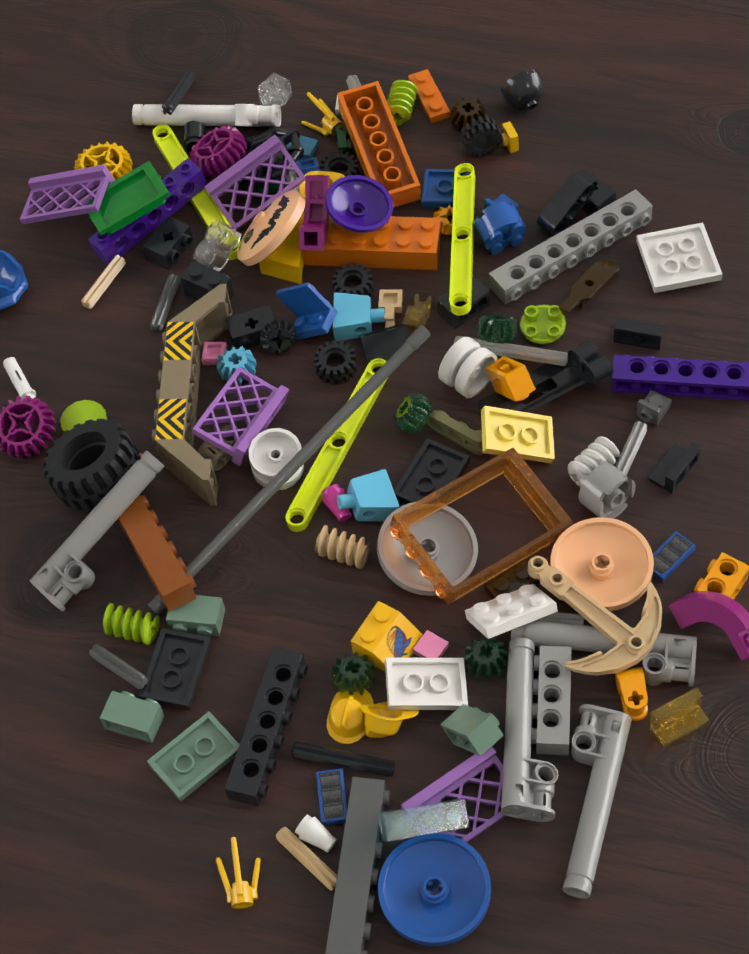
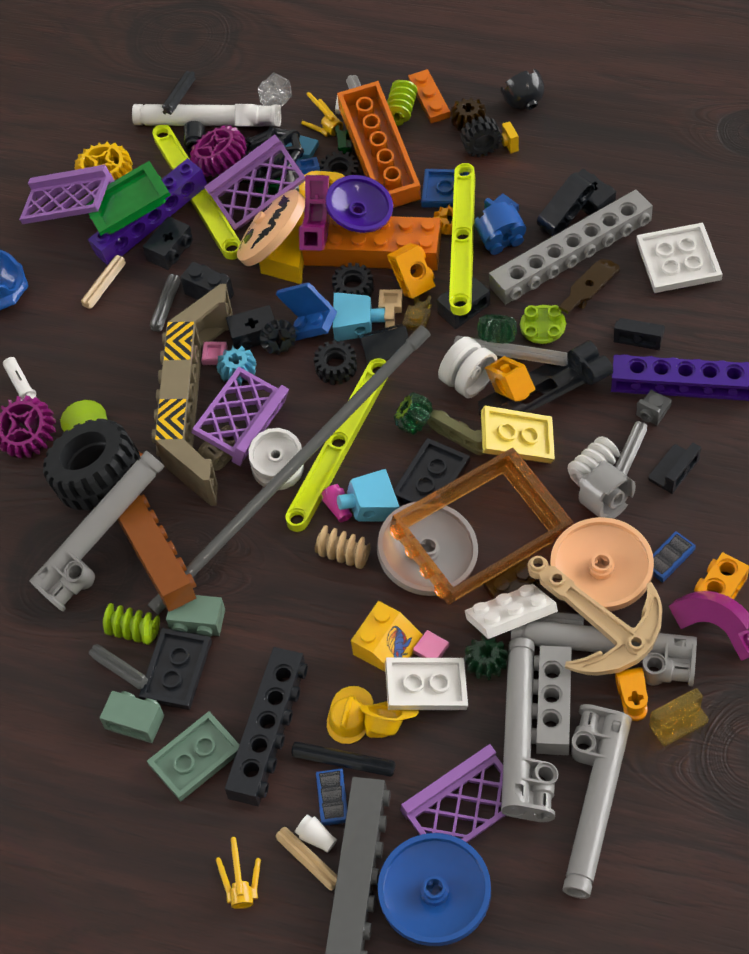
(217, 245): clear brick -> none
(353, 673): clear green gear -> none
(401, 263): none -> light orange brick
(423, 819): clear light blue brick -> none
(472, 729): sand green brick -> none

